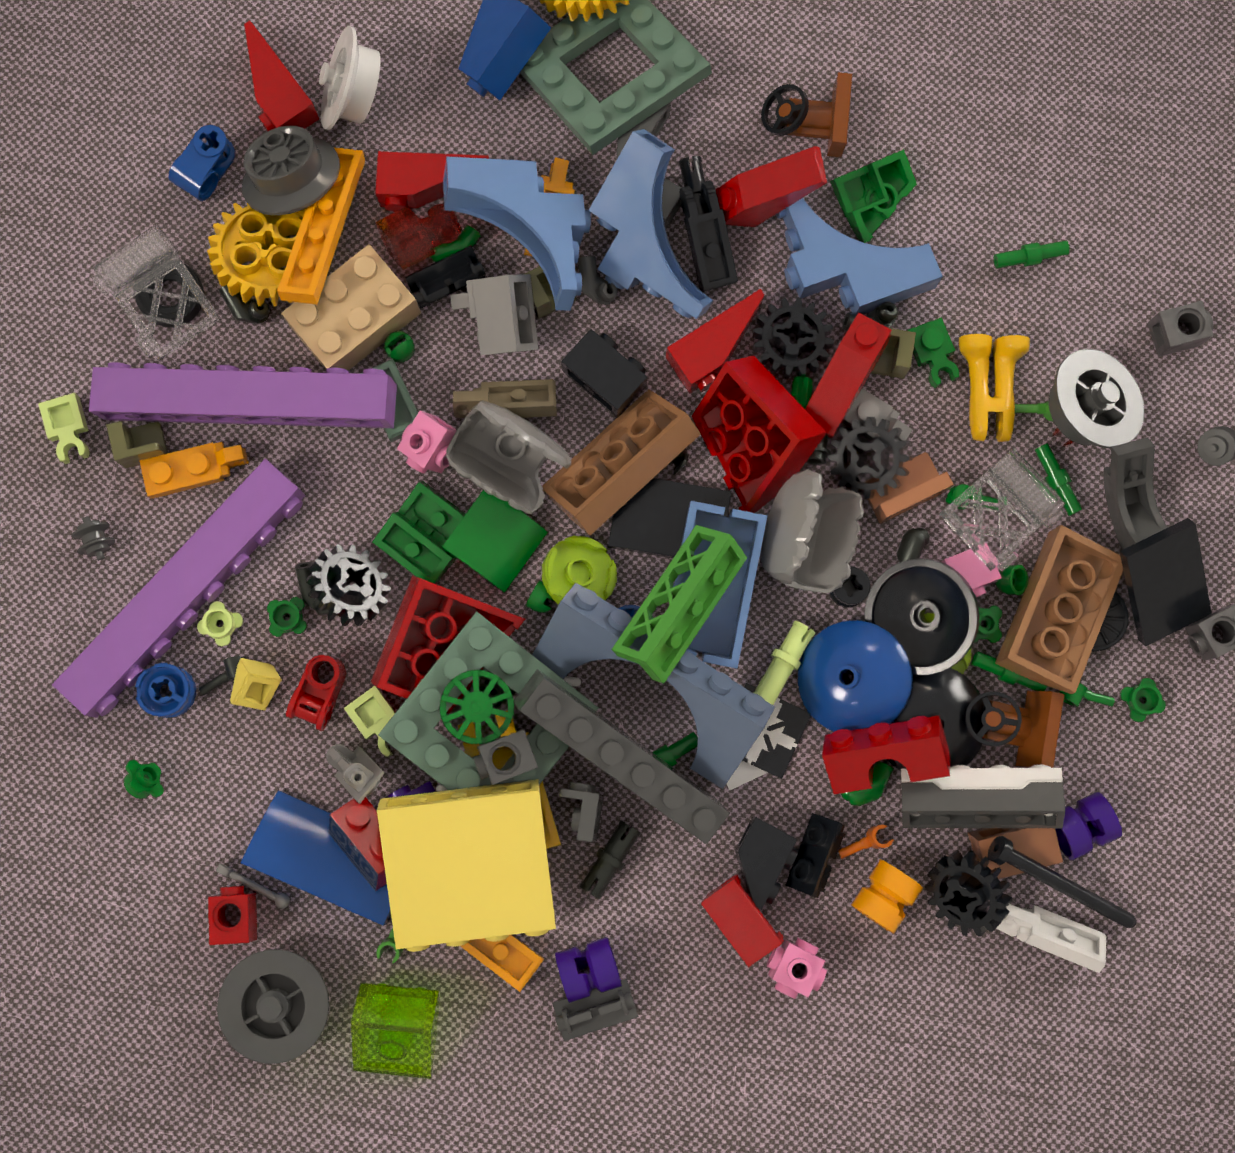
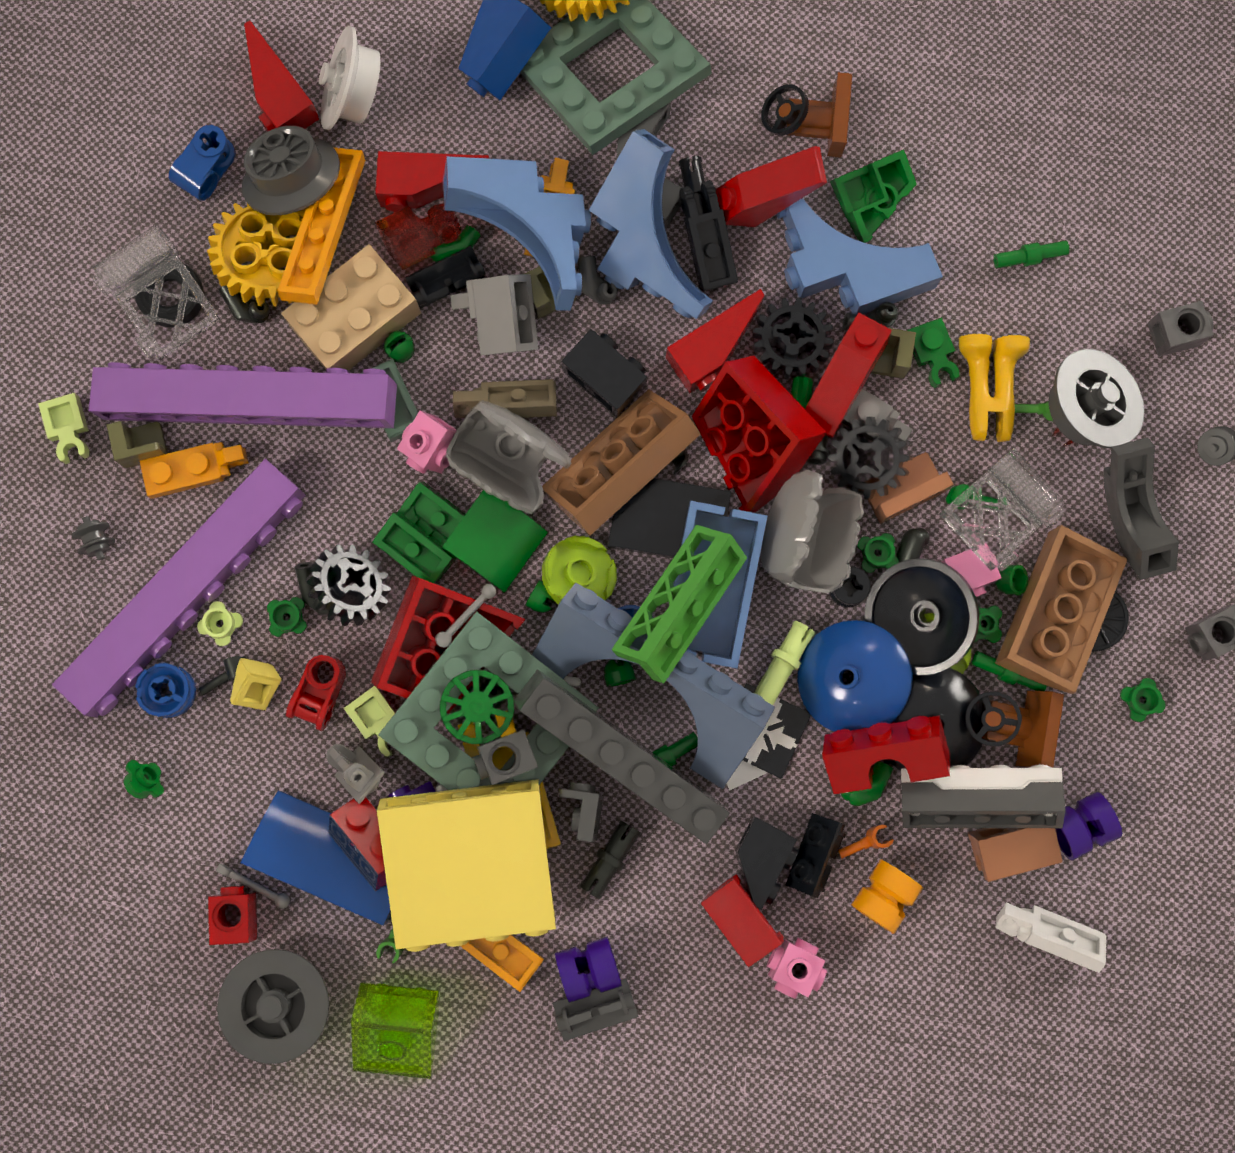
(444, 639): none -> light grey hinge
(618, 673): none -> green hinge
(885, 545): none -> green plate
(968, 893): black gear -> none
(1002, 851): black bar -> none
(1058, 479): green bar -> none
(1082, 692): green hand -> none
(1166, 581): black tile -> none

